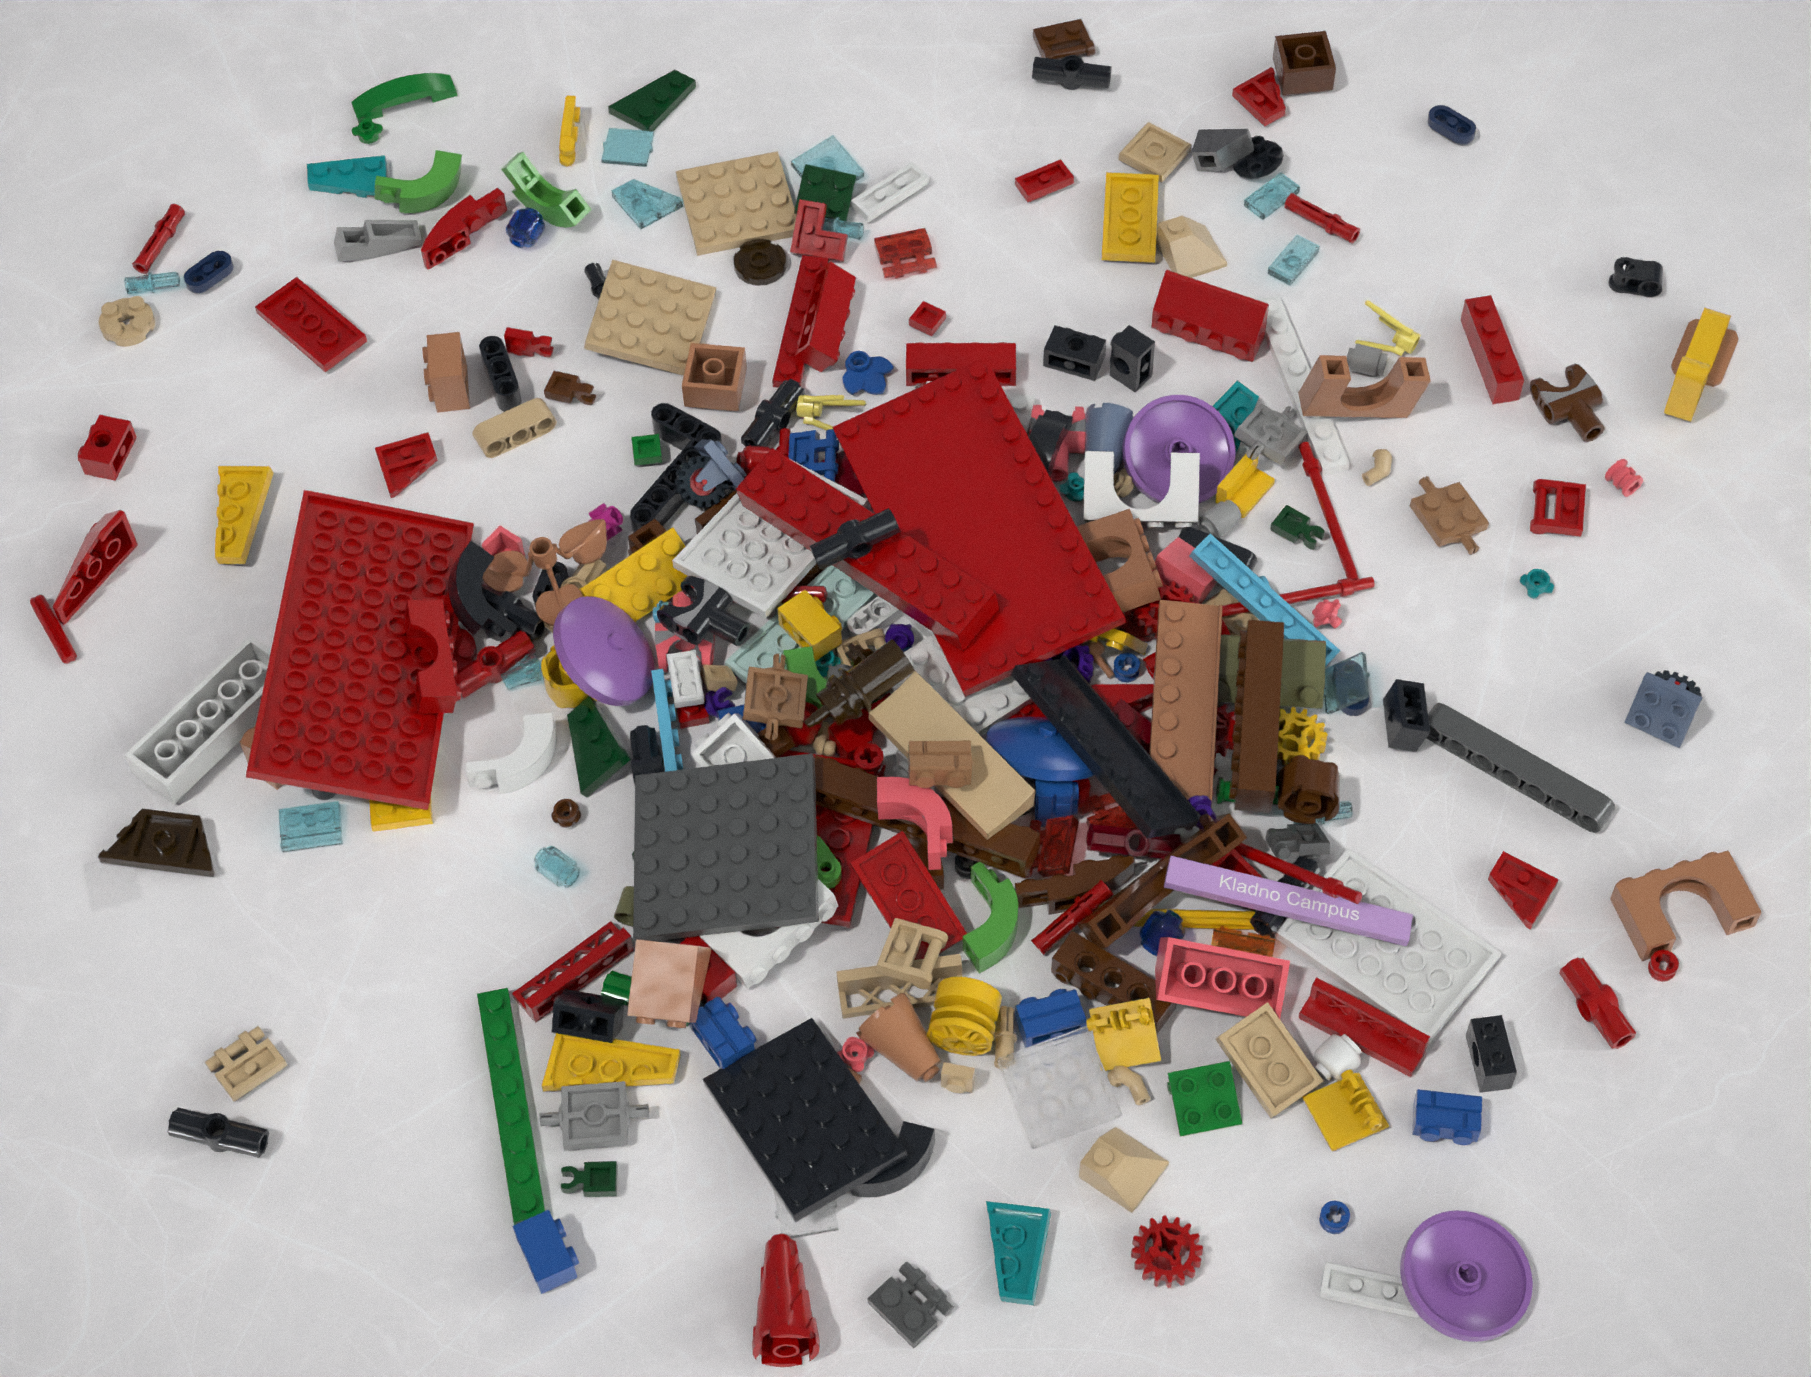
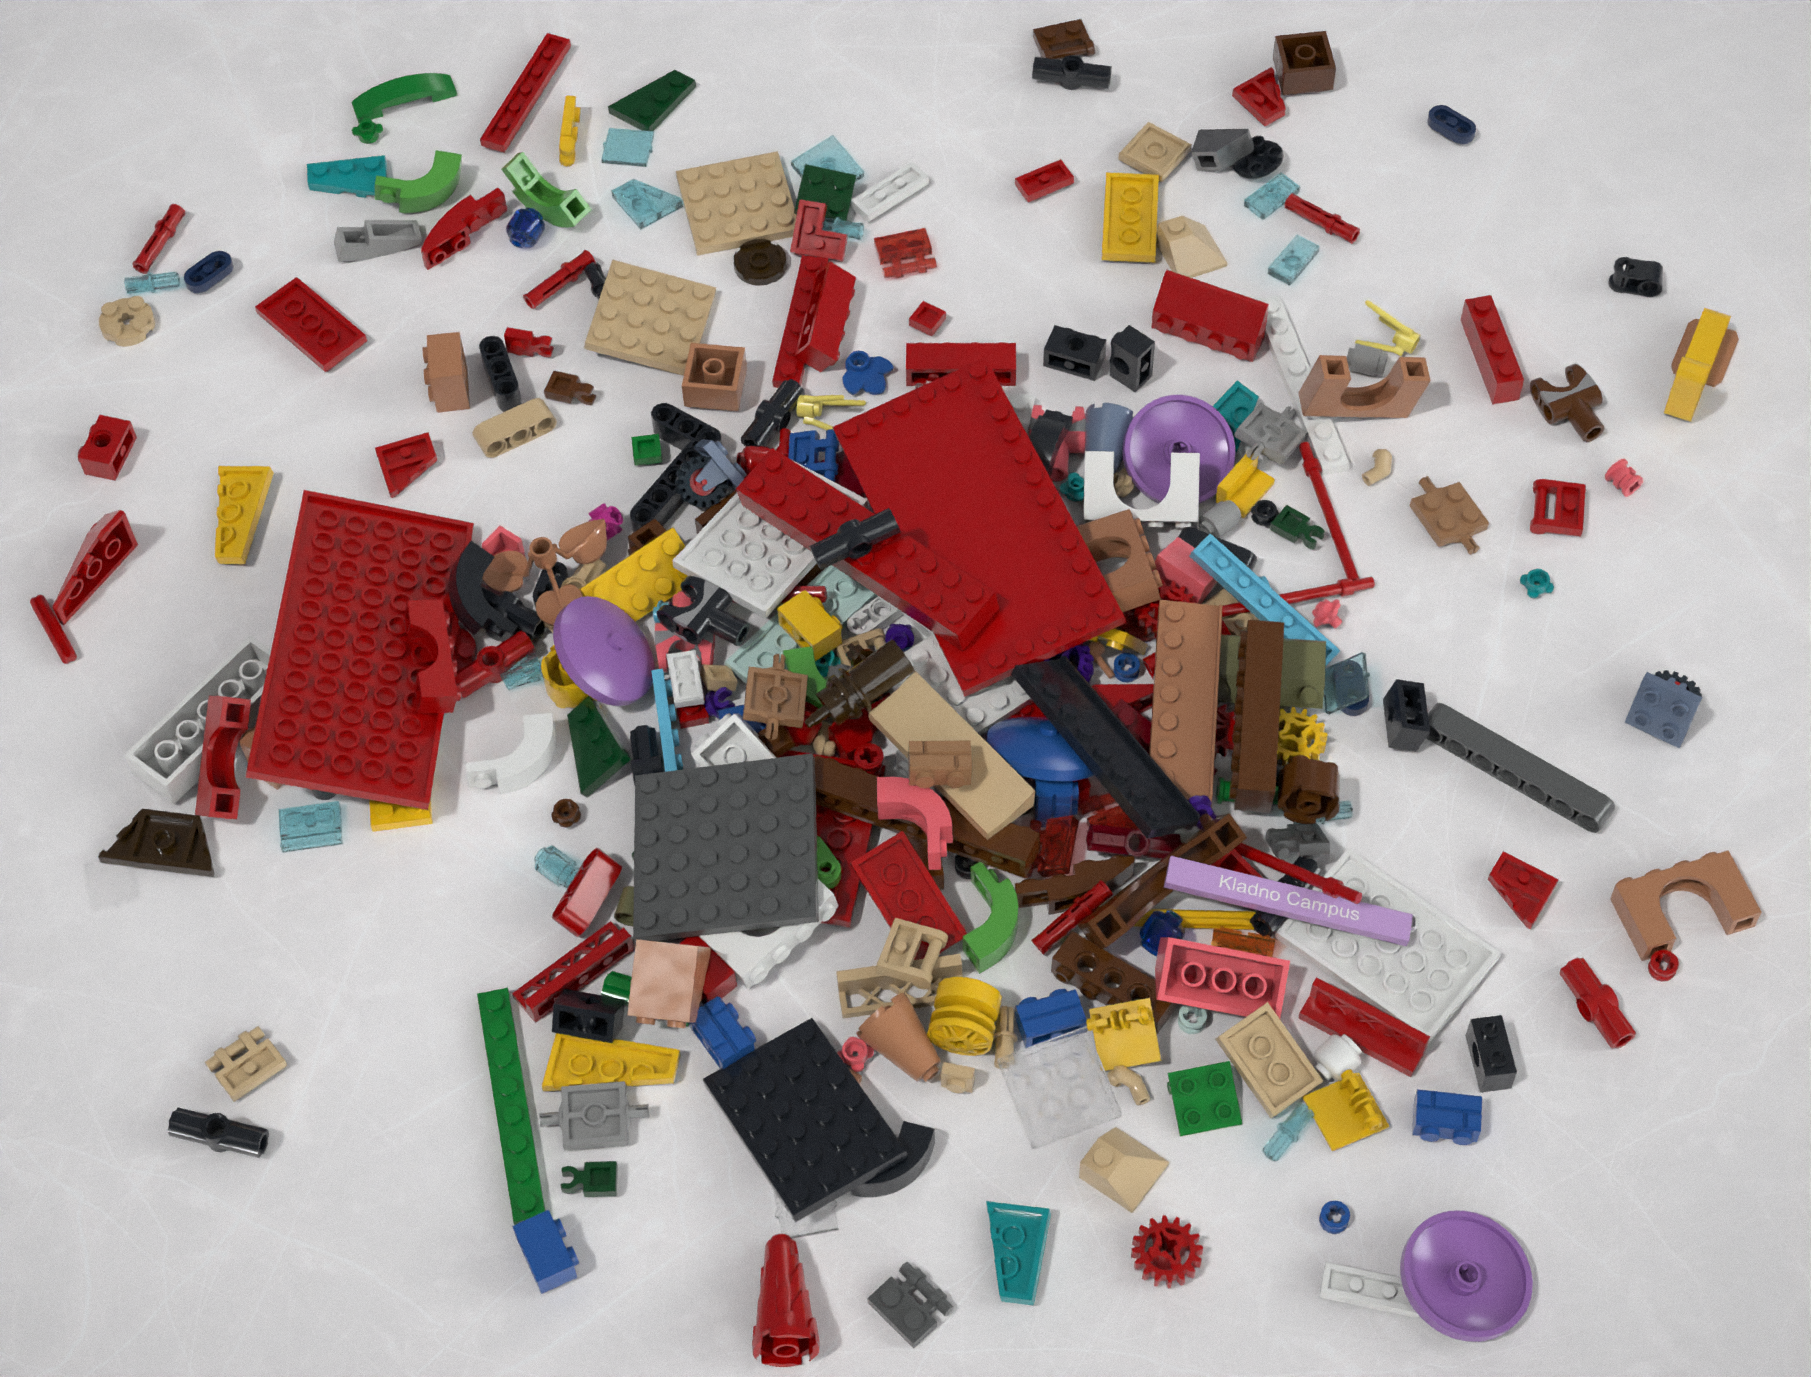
(217, 787): none -> red arch
(525, 92): none -> red plate
(568, 272): none -> red pin
(587, 892): none -> beam
(1186, 1026): none -> light aqua bush
(1264, 507): none -> black plate
(1287, 1132): none -> clear light blue axle

